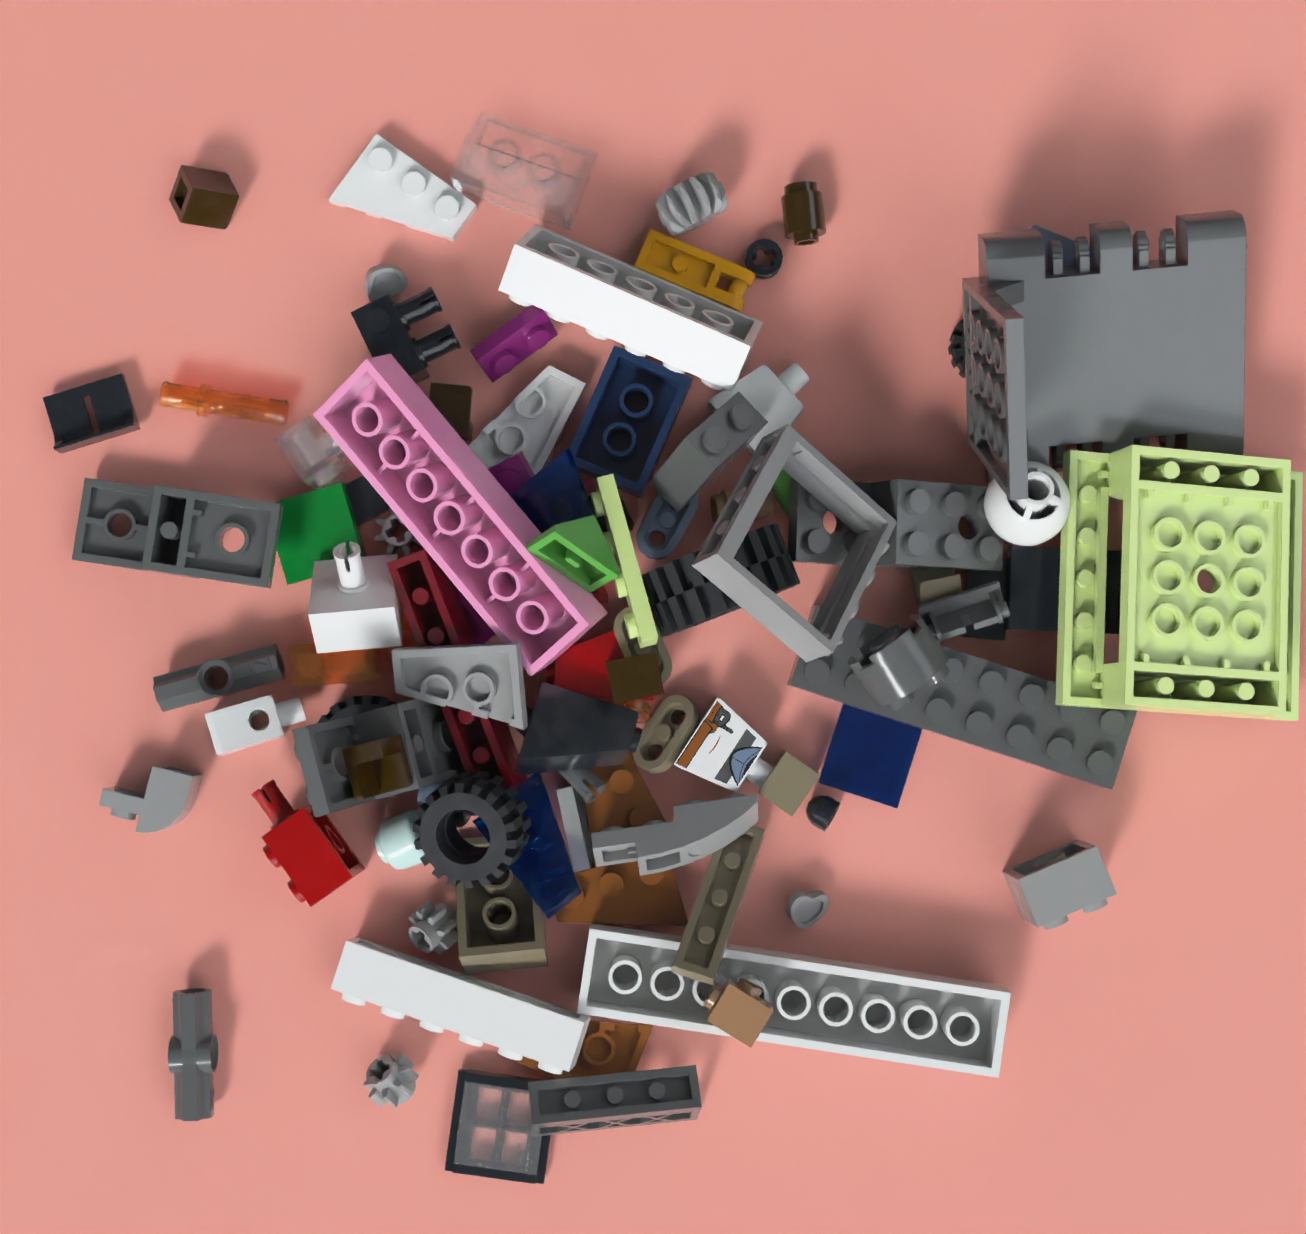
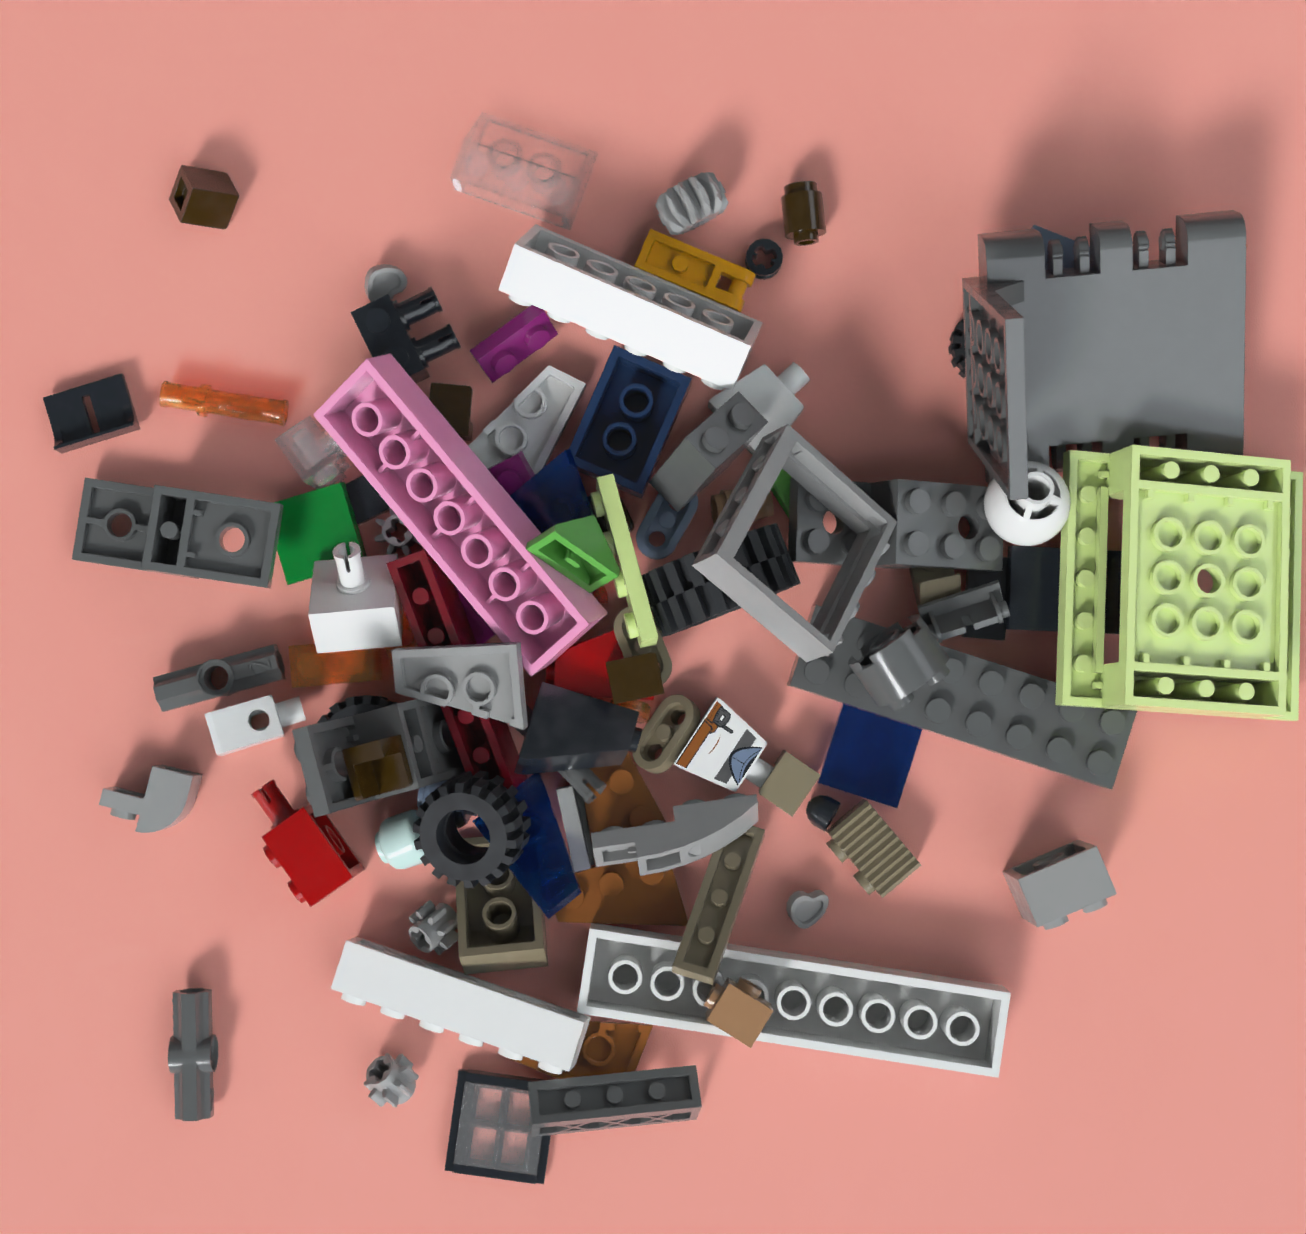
(401, 190): white wing -> none
(872, 848): none -> dark tan brick

